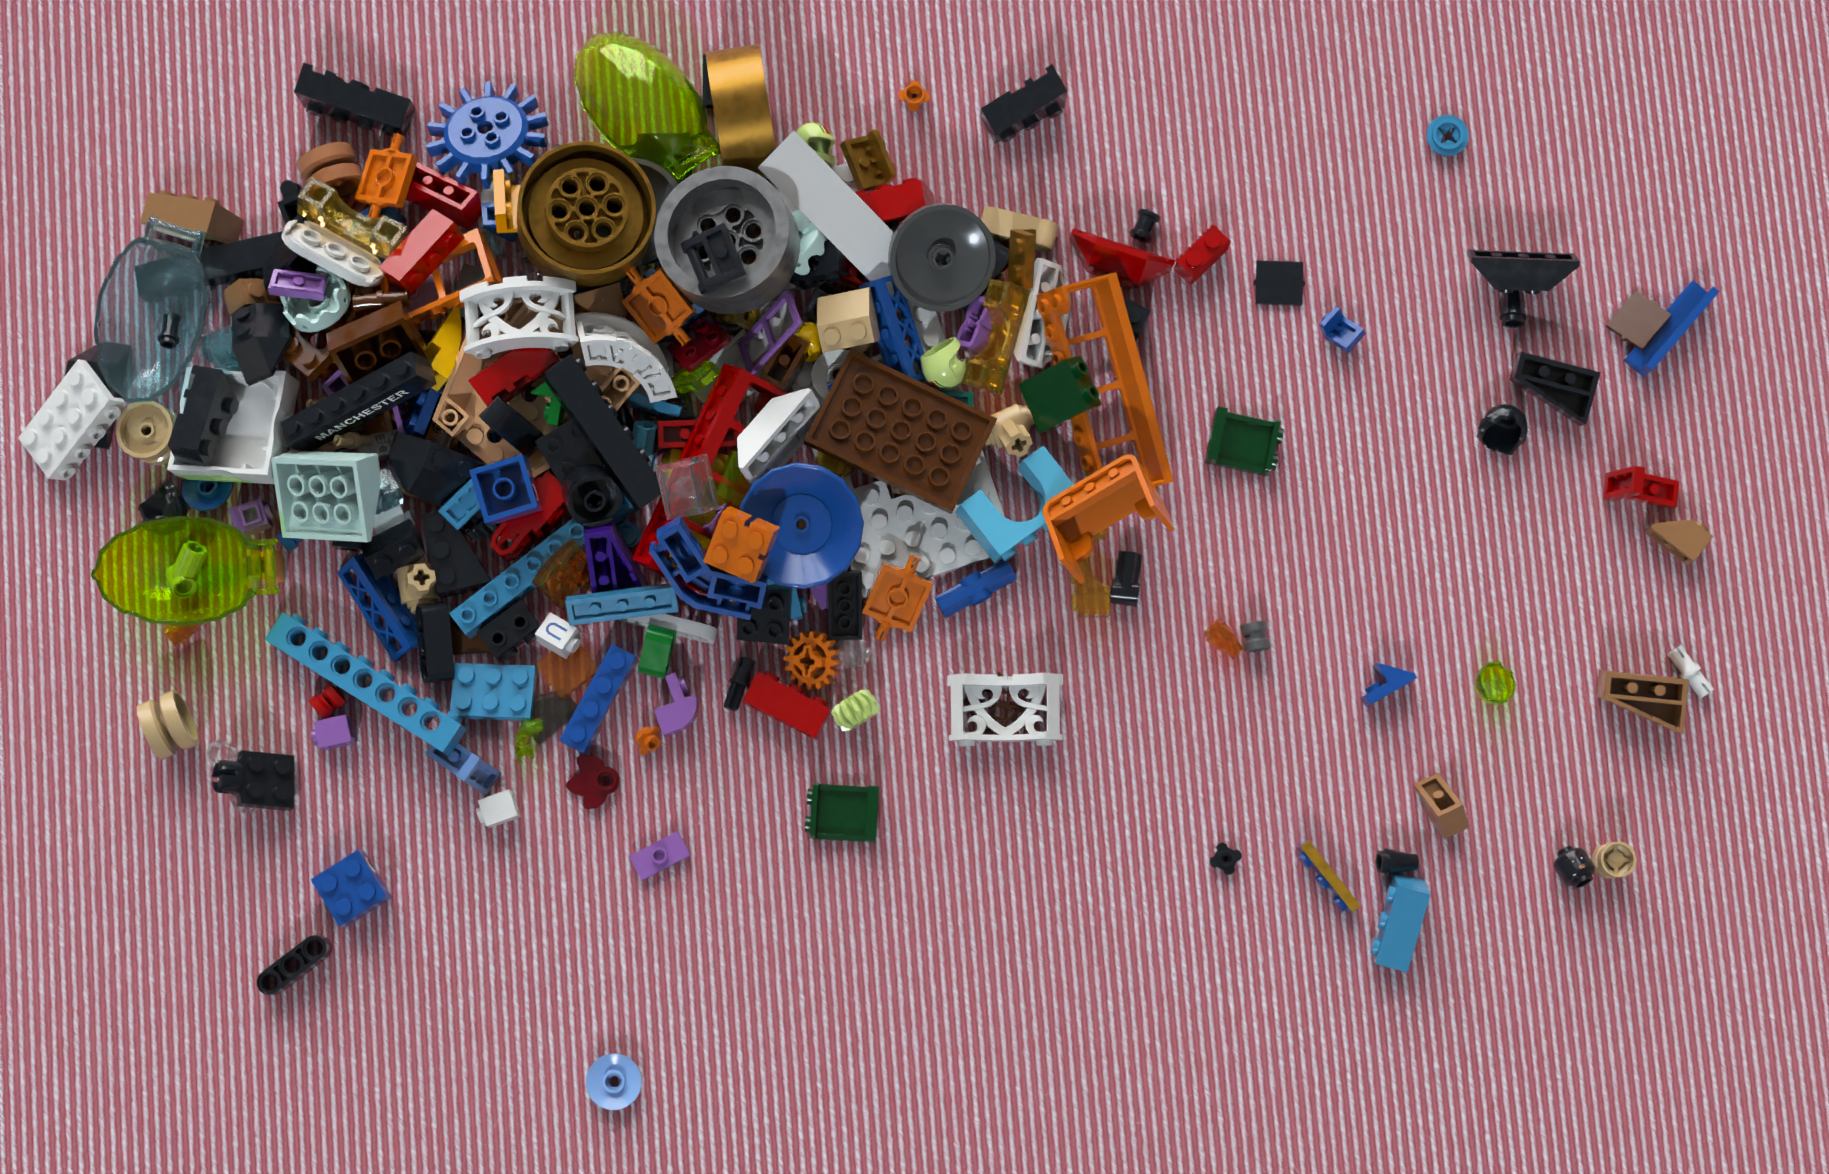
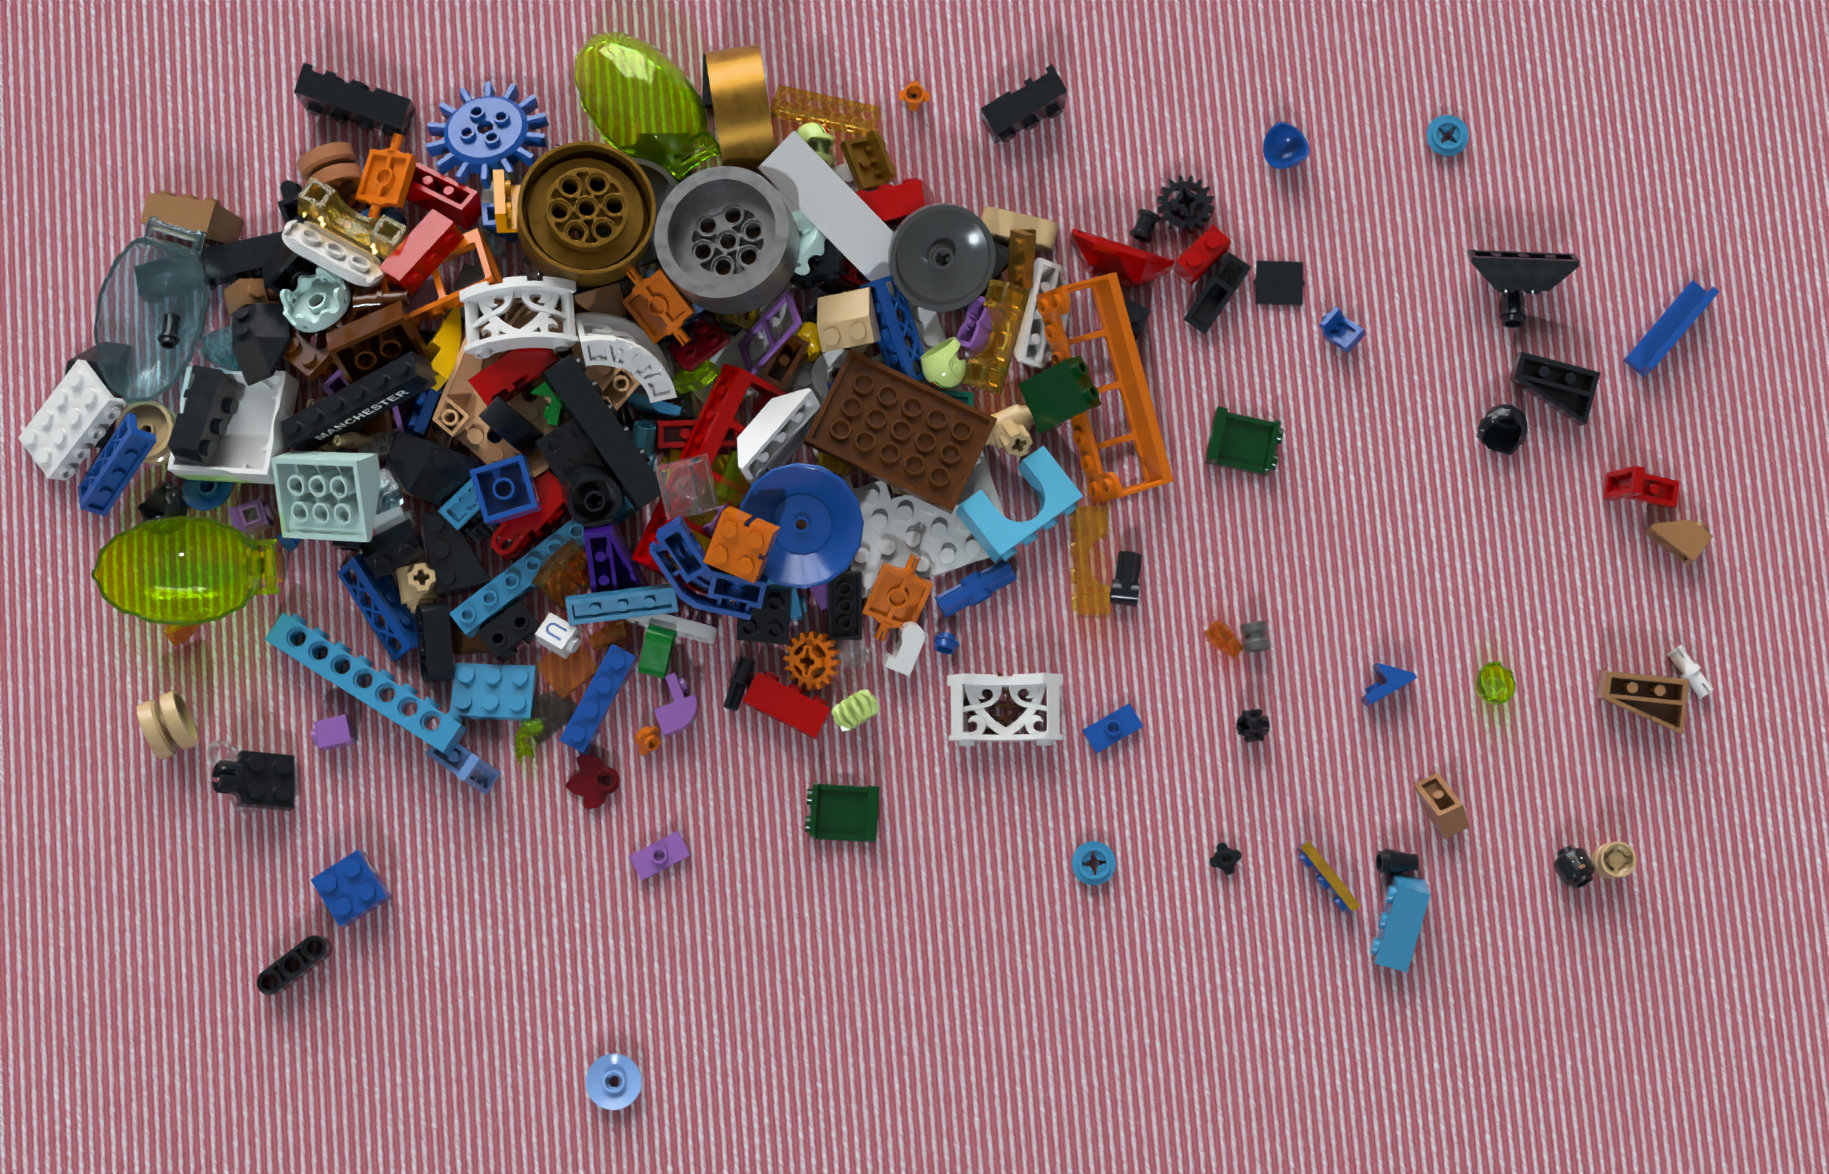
(115, 466): none -> blue fence
(183, 573): lime piece -> none
(298, 284): medium lavender plate -> none
(323, 706): red wheel -> none
(498, 809): white brick -> none
(613, 633): none -> clear orange cone
(630, 533): dark azure plate -> none
(721, 254): black plate -> none
(832, 120): none -> clear yellow fence
(907, 649): none -> white leg
(945, 643): none -> blue plate
(1098, 504): orange windscreen -> none
(1101, 852): none -> dark azure gear
(1112, 728): none -> blue plate
(1175, 207): none -> black gear
(1217, 293): none -> black slope
(1253, 725): none -> black gear
(1285, 146): none -> blue helmet
(1638, 320): reddish brown piece -> none

